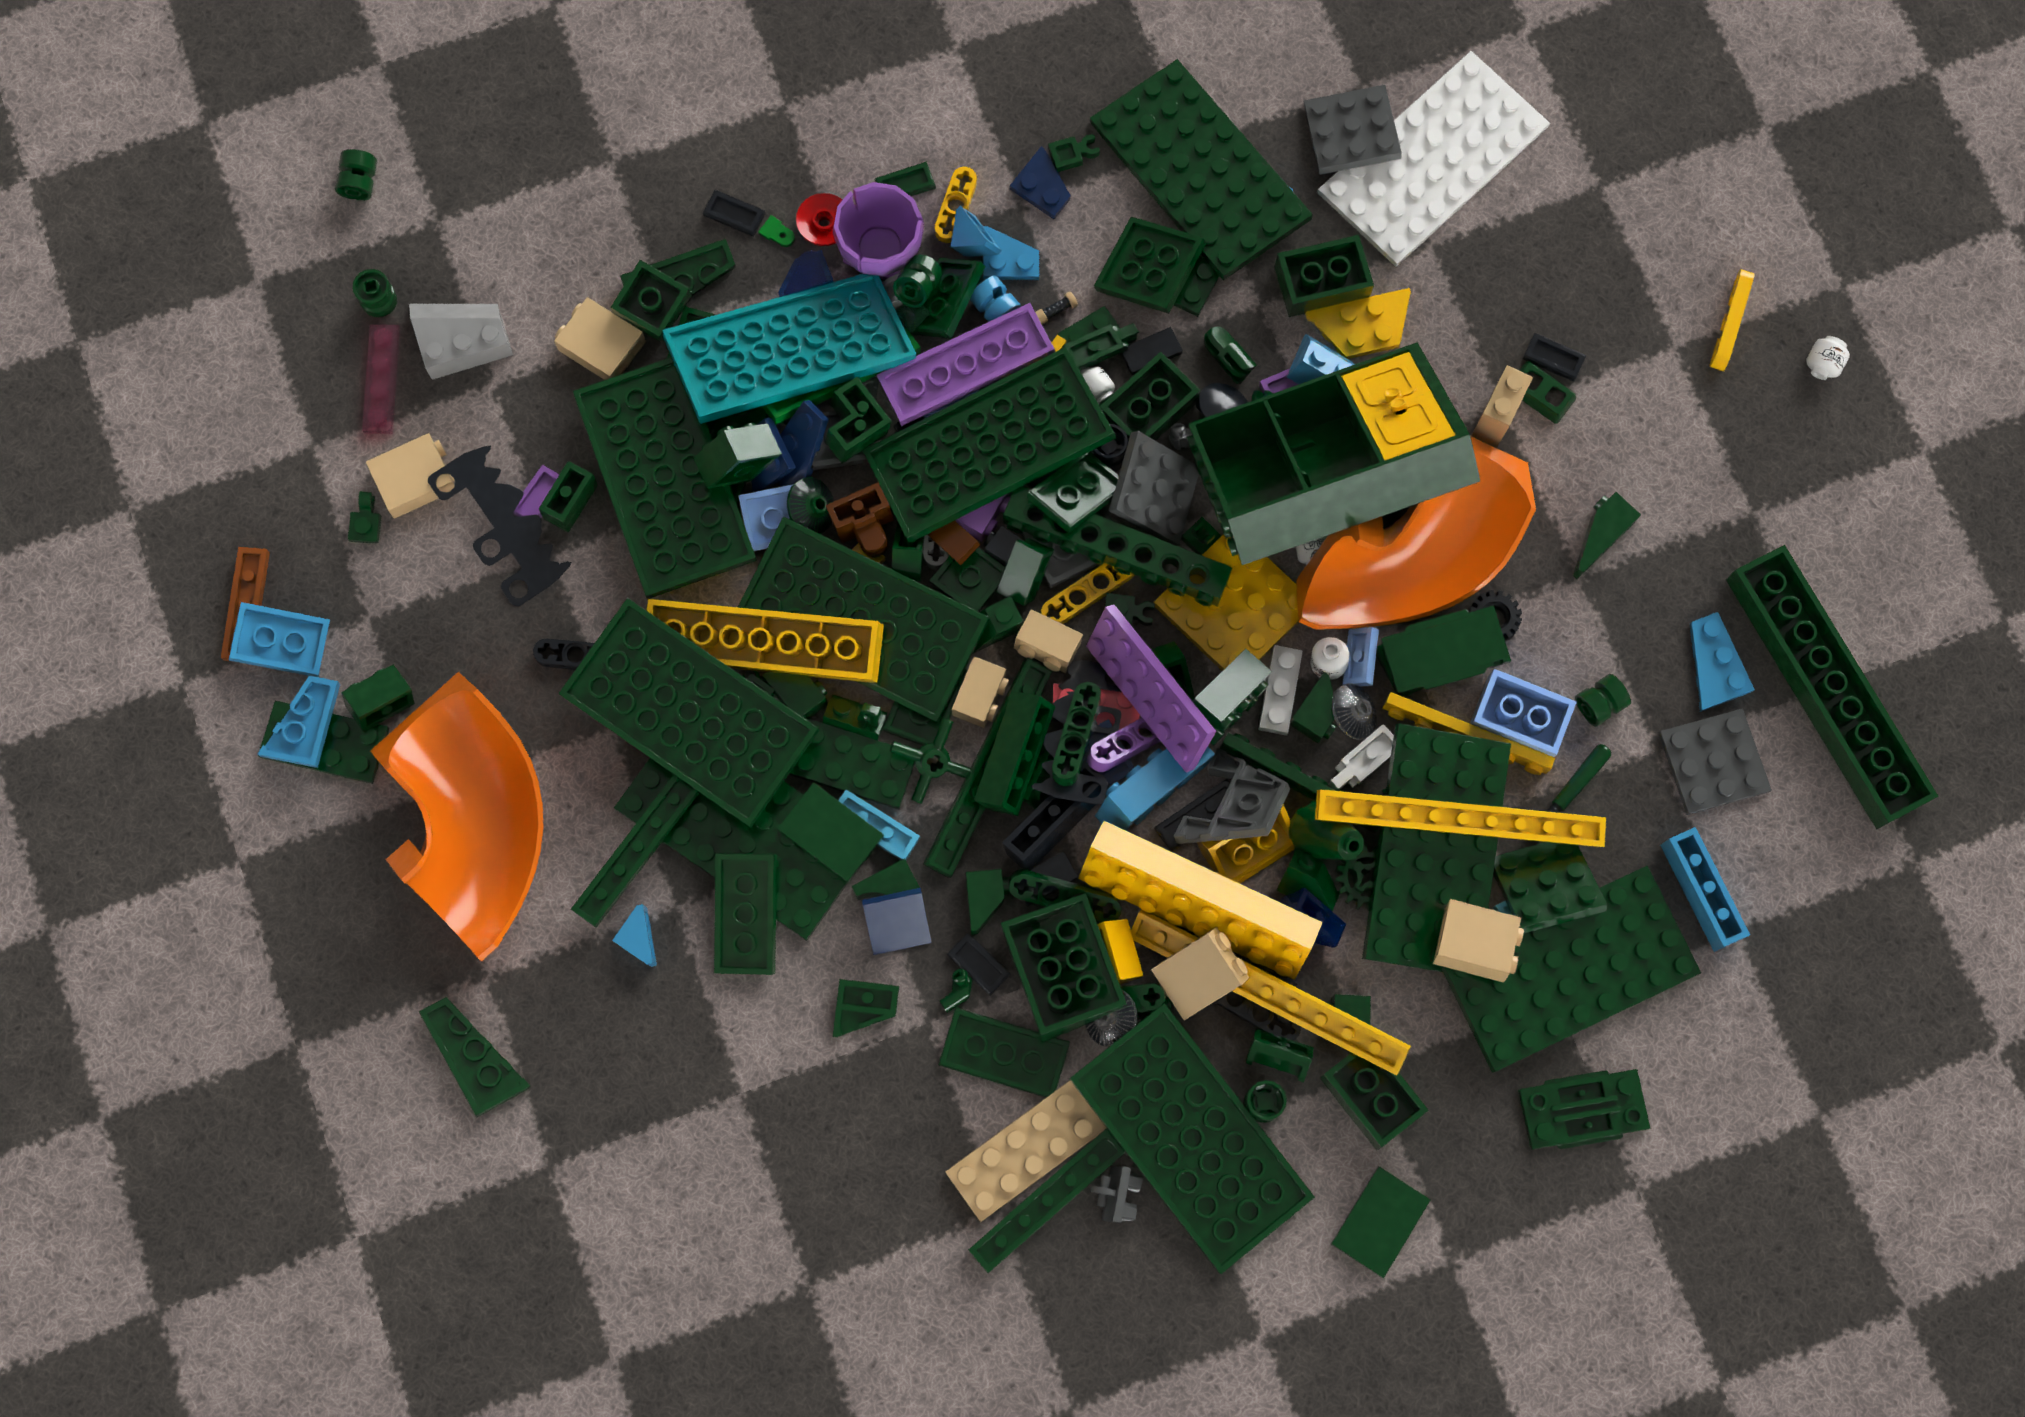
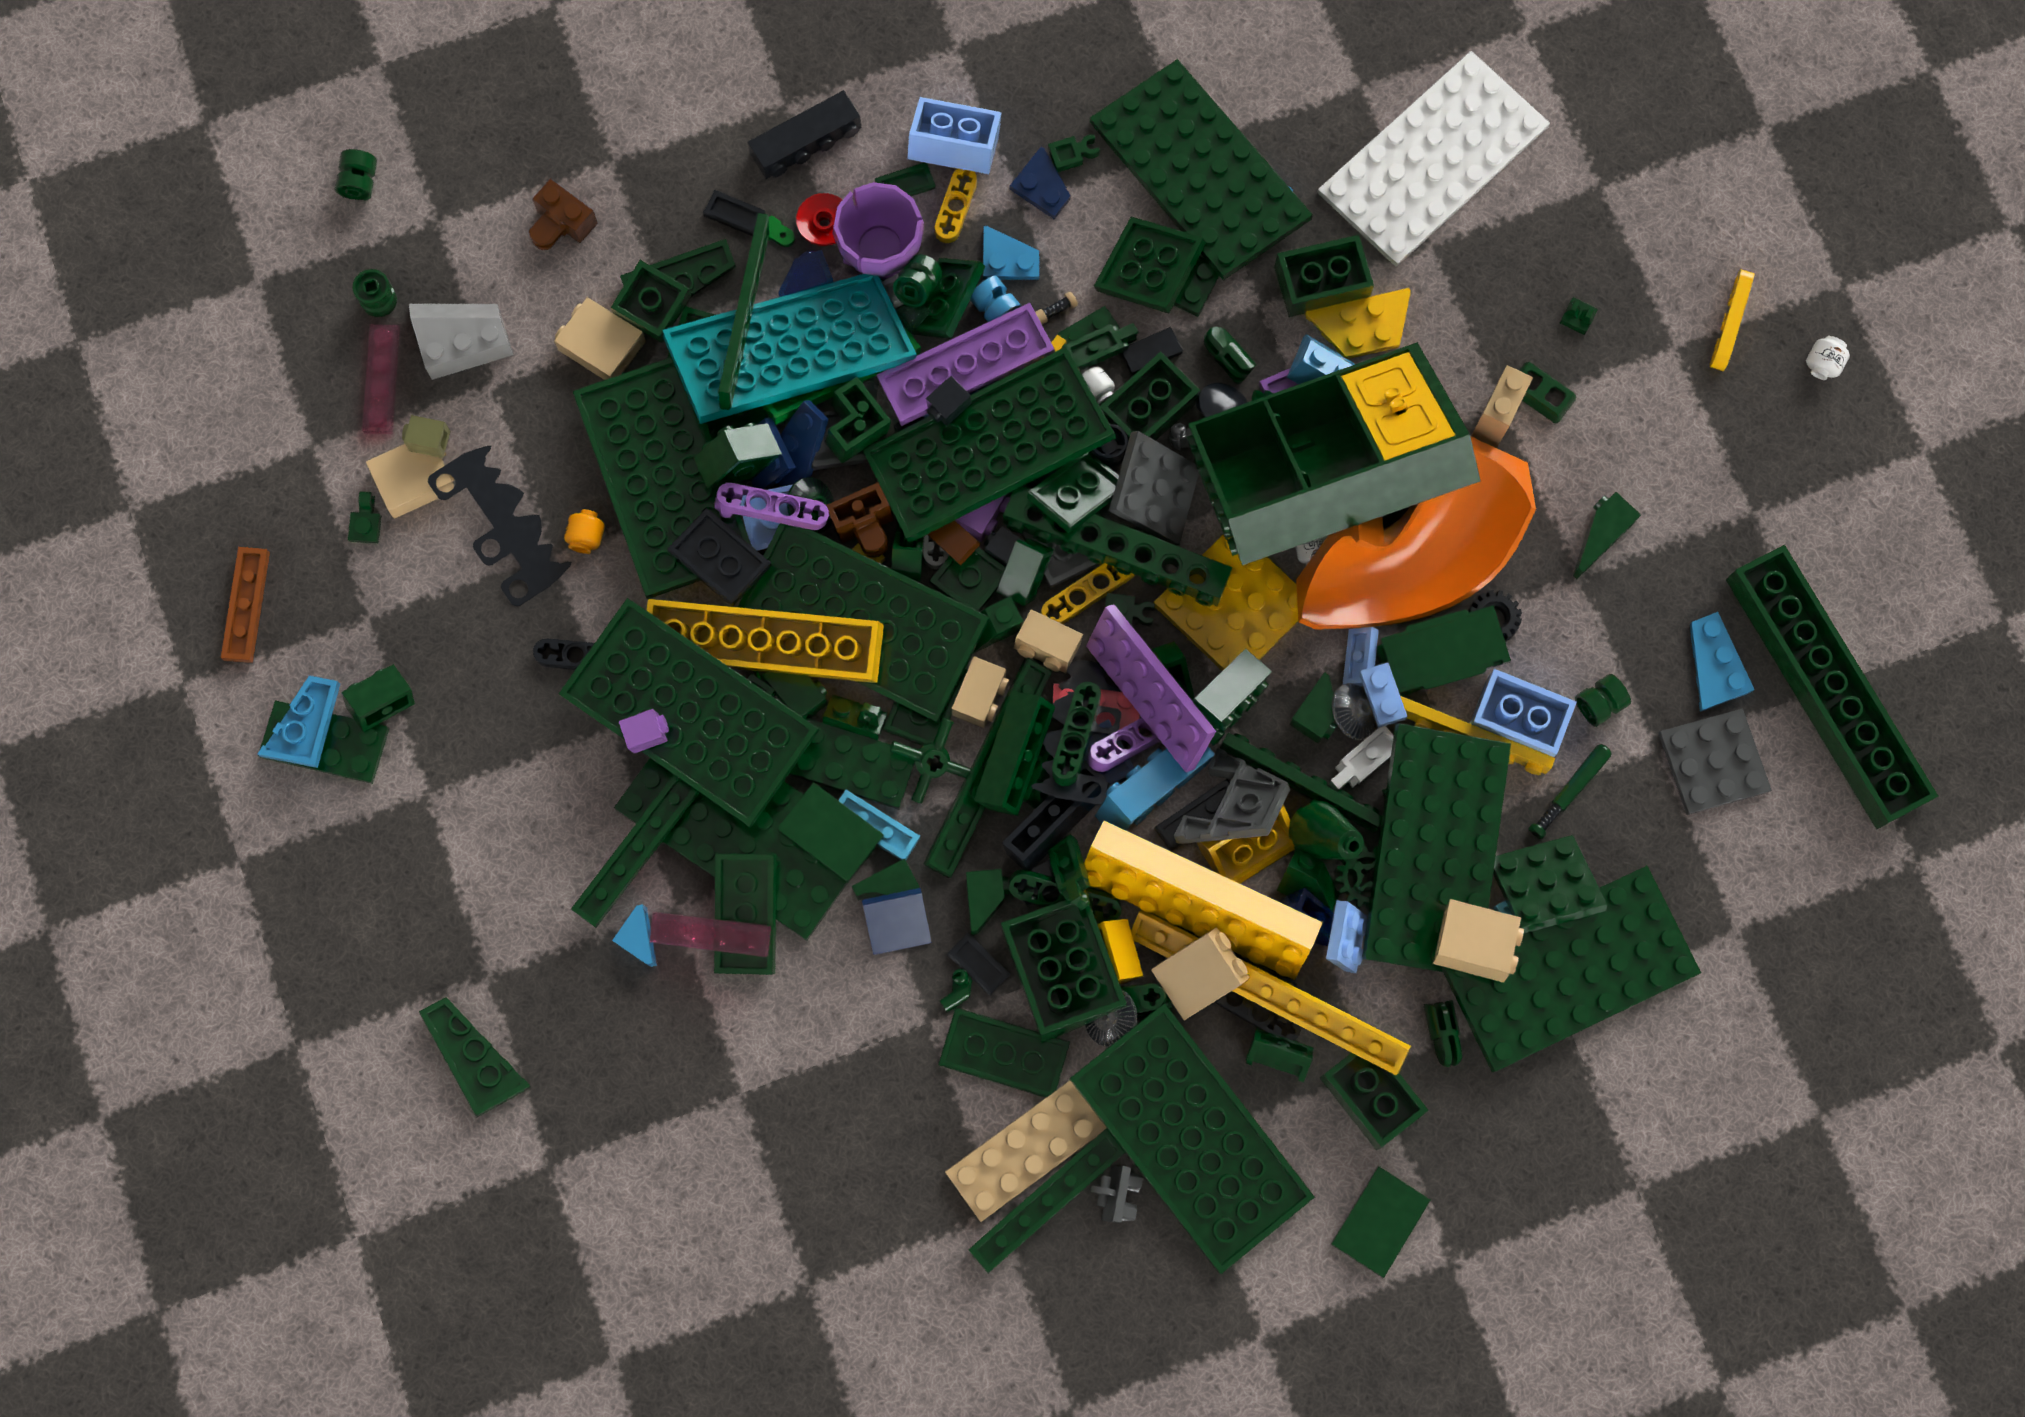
(279, 639): dark azure plate -> none
(426, 436): none -> olive brick
(477, 812): orange piece -> none
(536, 492): medium lavender tile -> none
(560, 216): none -> reddish brown brick
(568, 496): dark green brick -> none
(584, 531): none -> light orange head
(644, 730): none -> medium lavender brick
(710, 934): none -> clear pink plate
(719, 557): none -> black tile
(744, 312): none -> dark green tile
(771, 511): none -> medium lavender beam
(805, 135): none -> black brick
(863, 1004): dark green wing -> none
(948, 401): none -> black brick
(954, 135): none -> light blue brick
(971, 237): dark azure slope -> none
(1070, 871): none -> dark green hinge
(1200, 536): dark green tile -> none
(1265, 1101): dark green wheel -> none
(1281, 690): white plate -> none
(1329, 657): white head -> none
(1347, 937): none -> light blue plate
(1352, 129): dark grey plate -> none
(1354, 1005): dark green brick -> none
(1383, 695): none -> light blue plate
(1444, 1032): none -> dark green arm
(1460, 818): yellow plate -> none
(1554, 357): black tile -> none
(1578, 316): none -> dark green tile
(1584, 1109): dark green piece -> none
(1704, 889): dark azure brick -> none

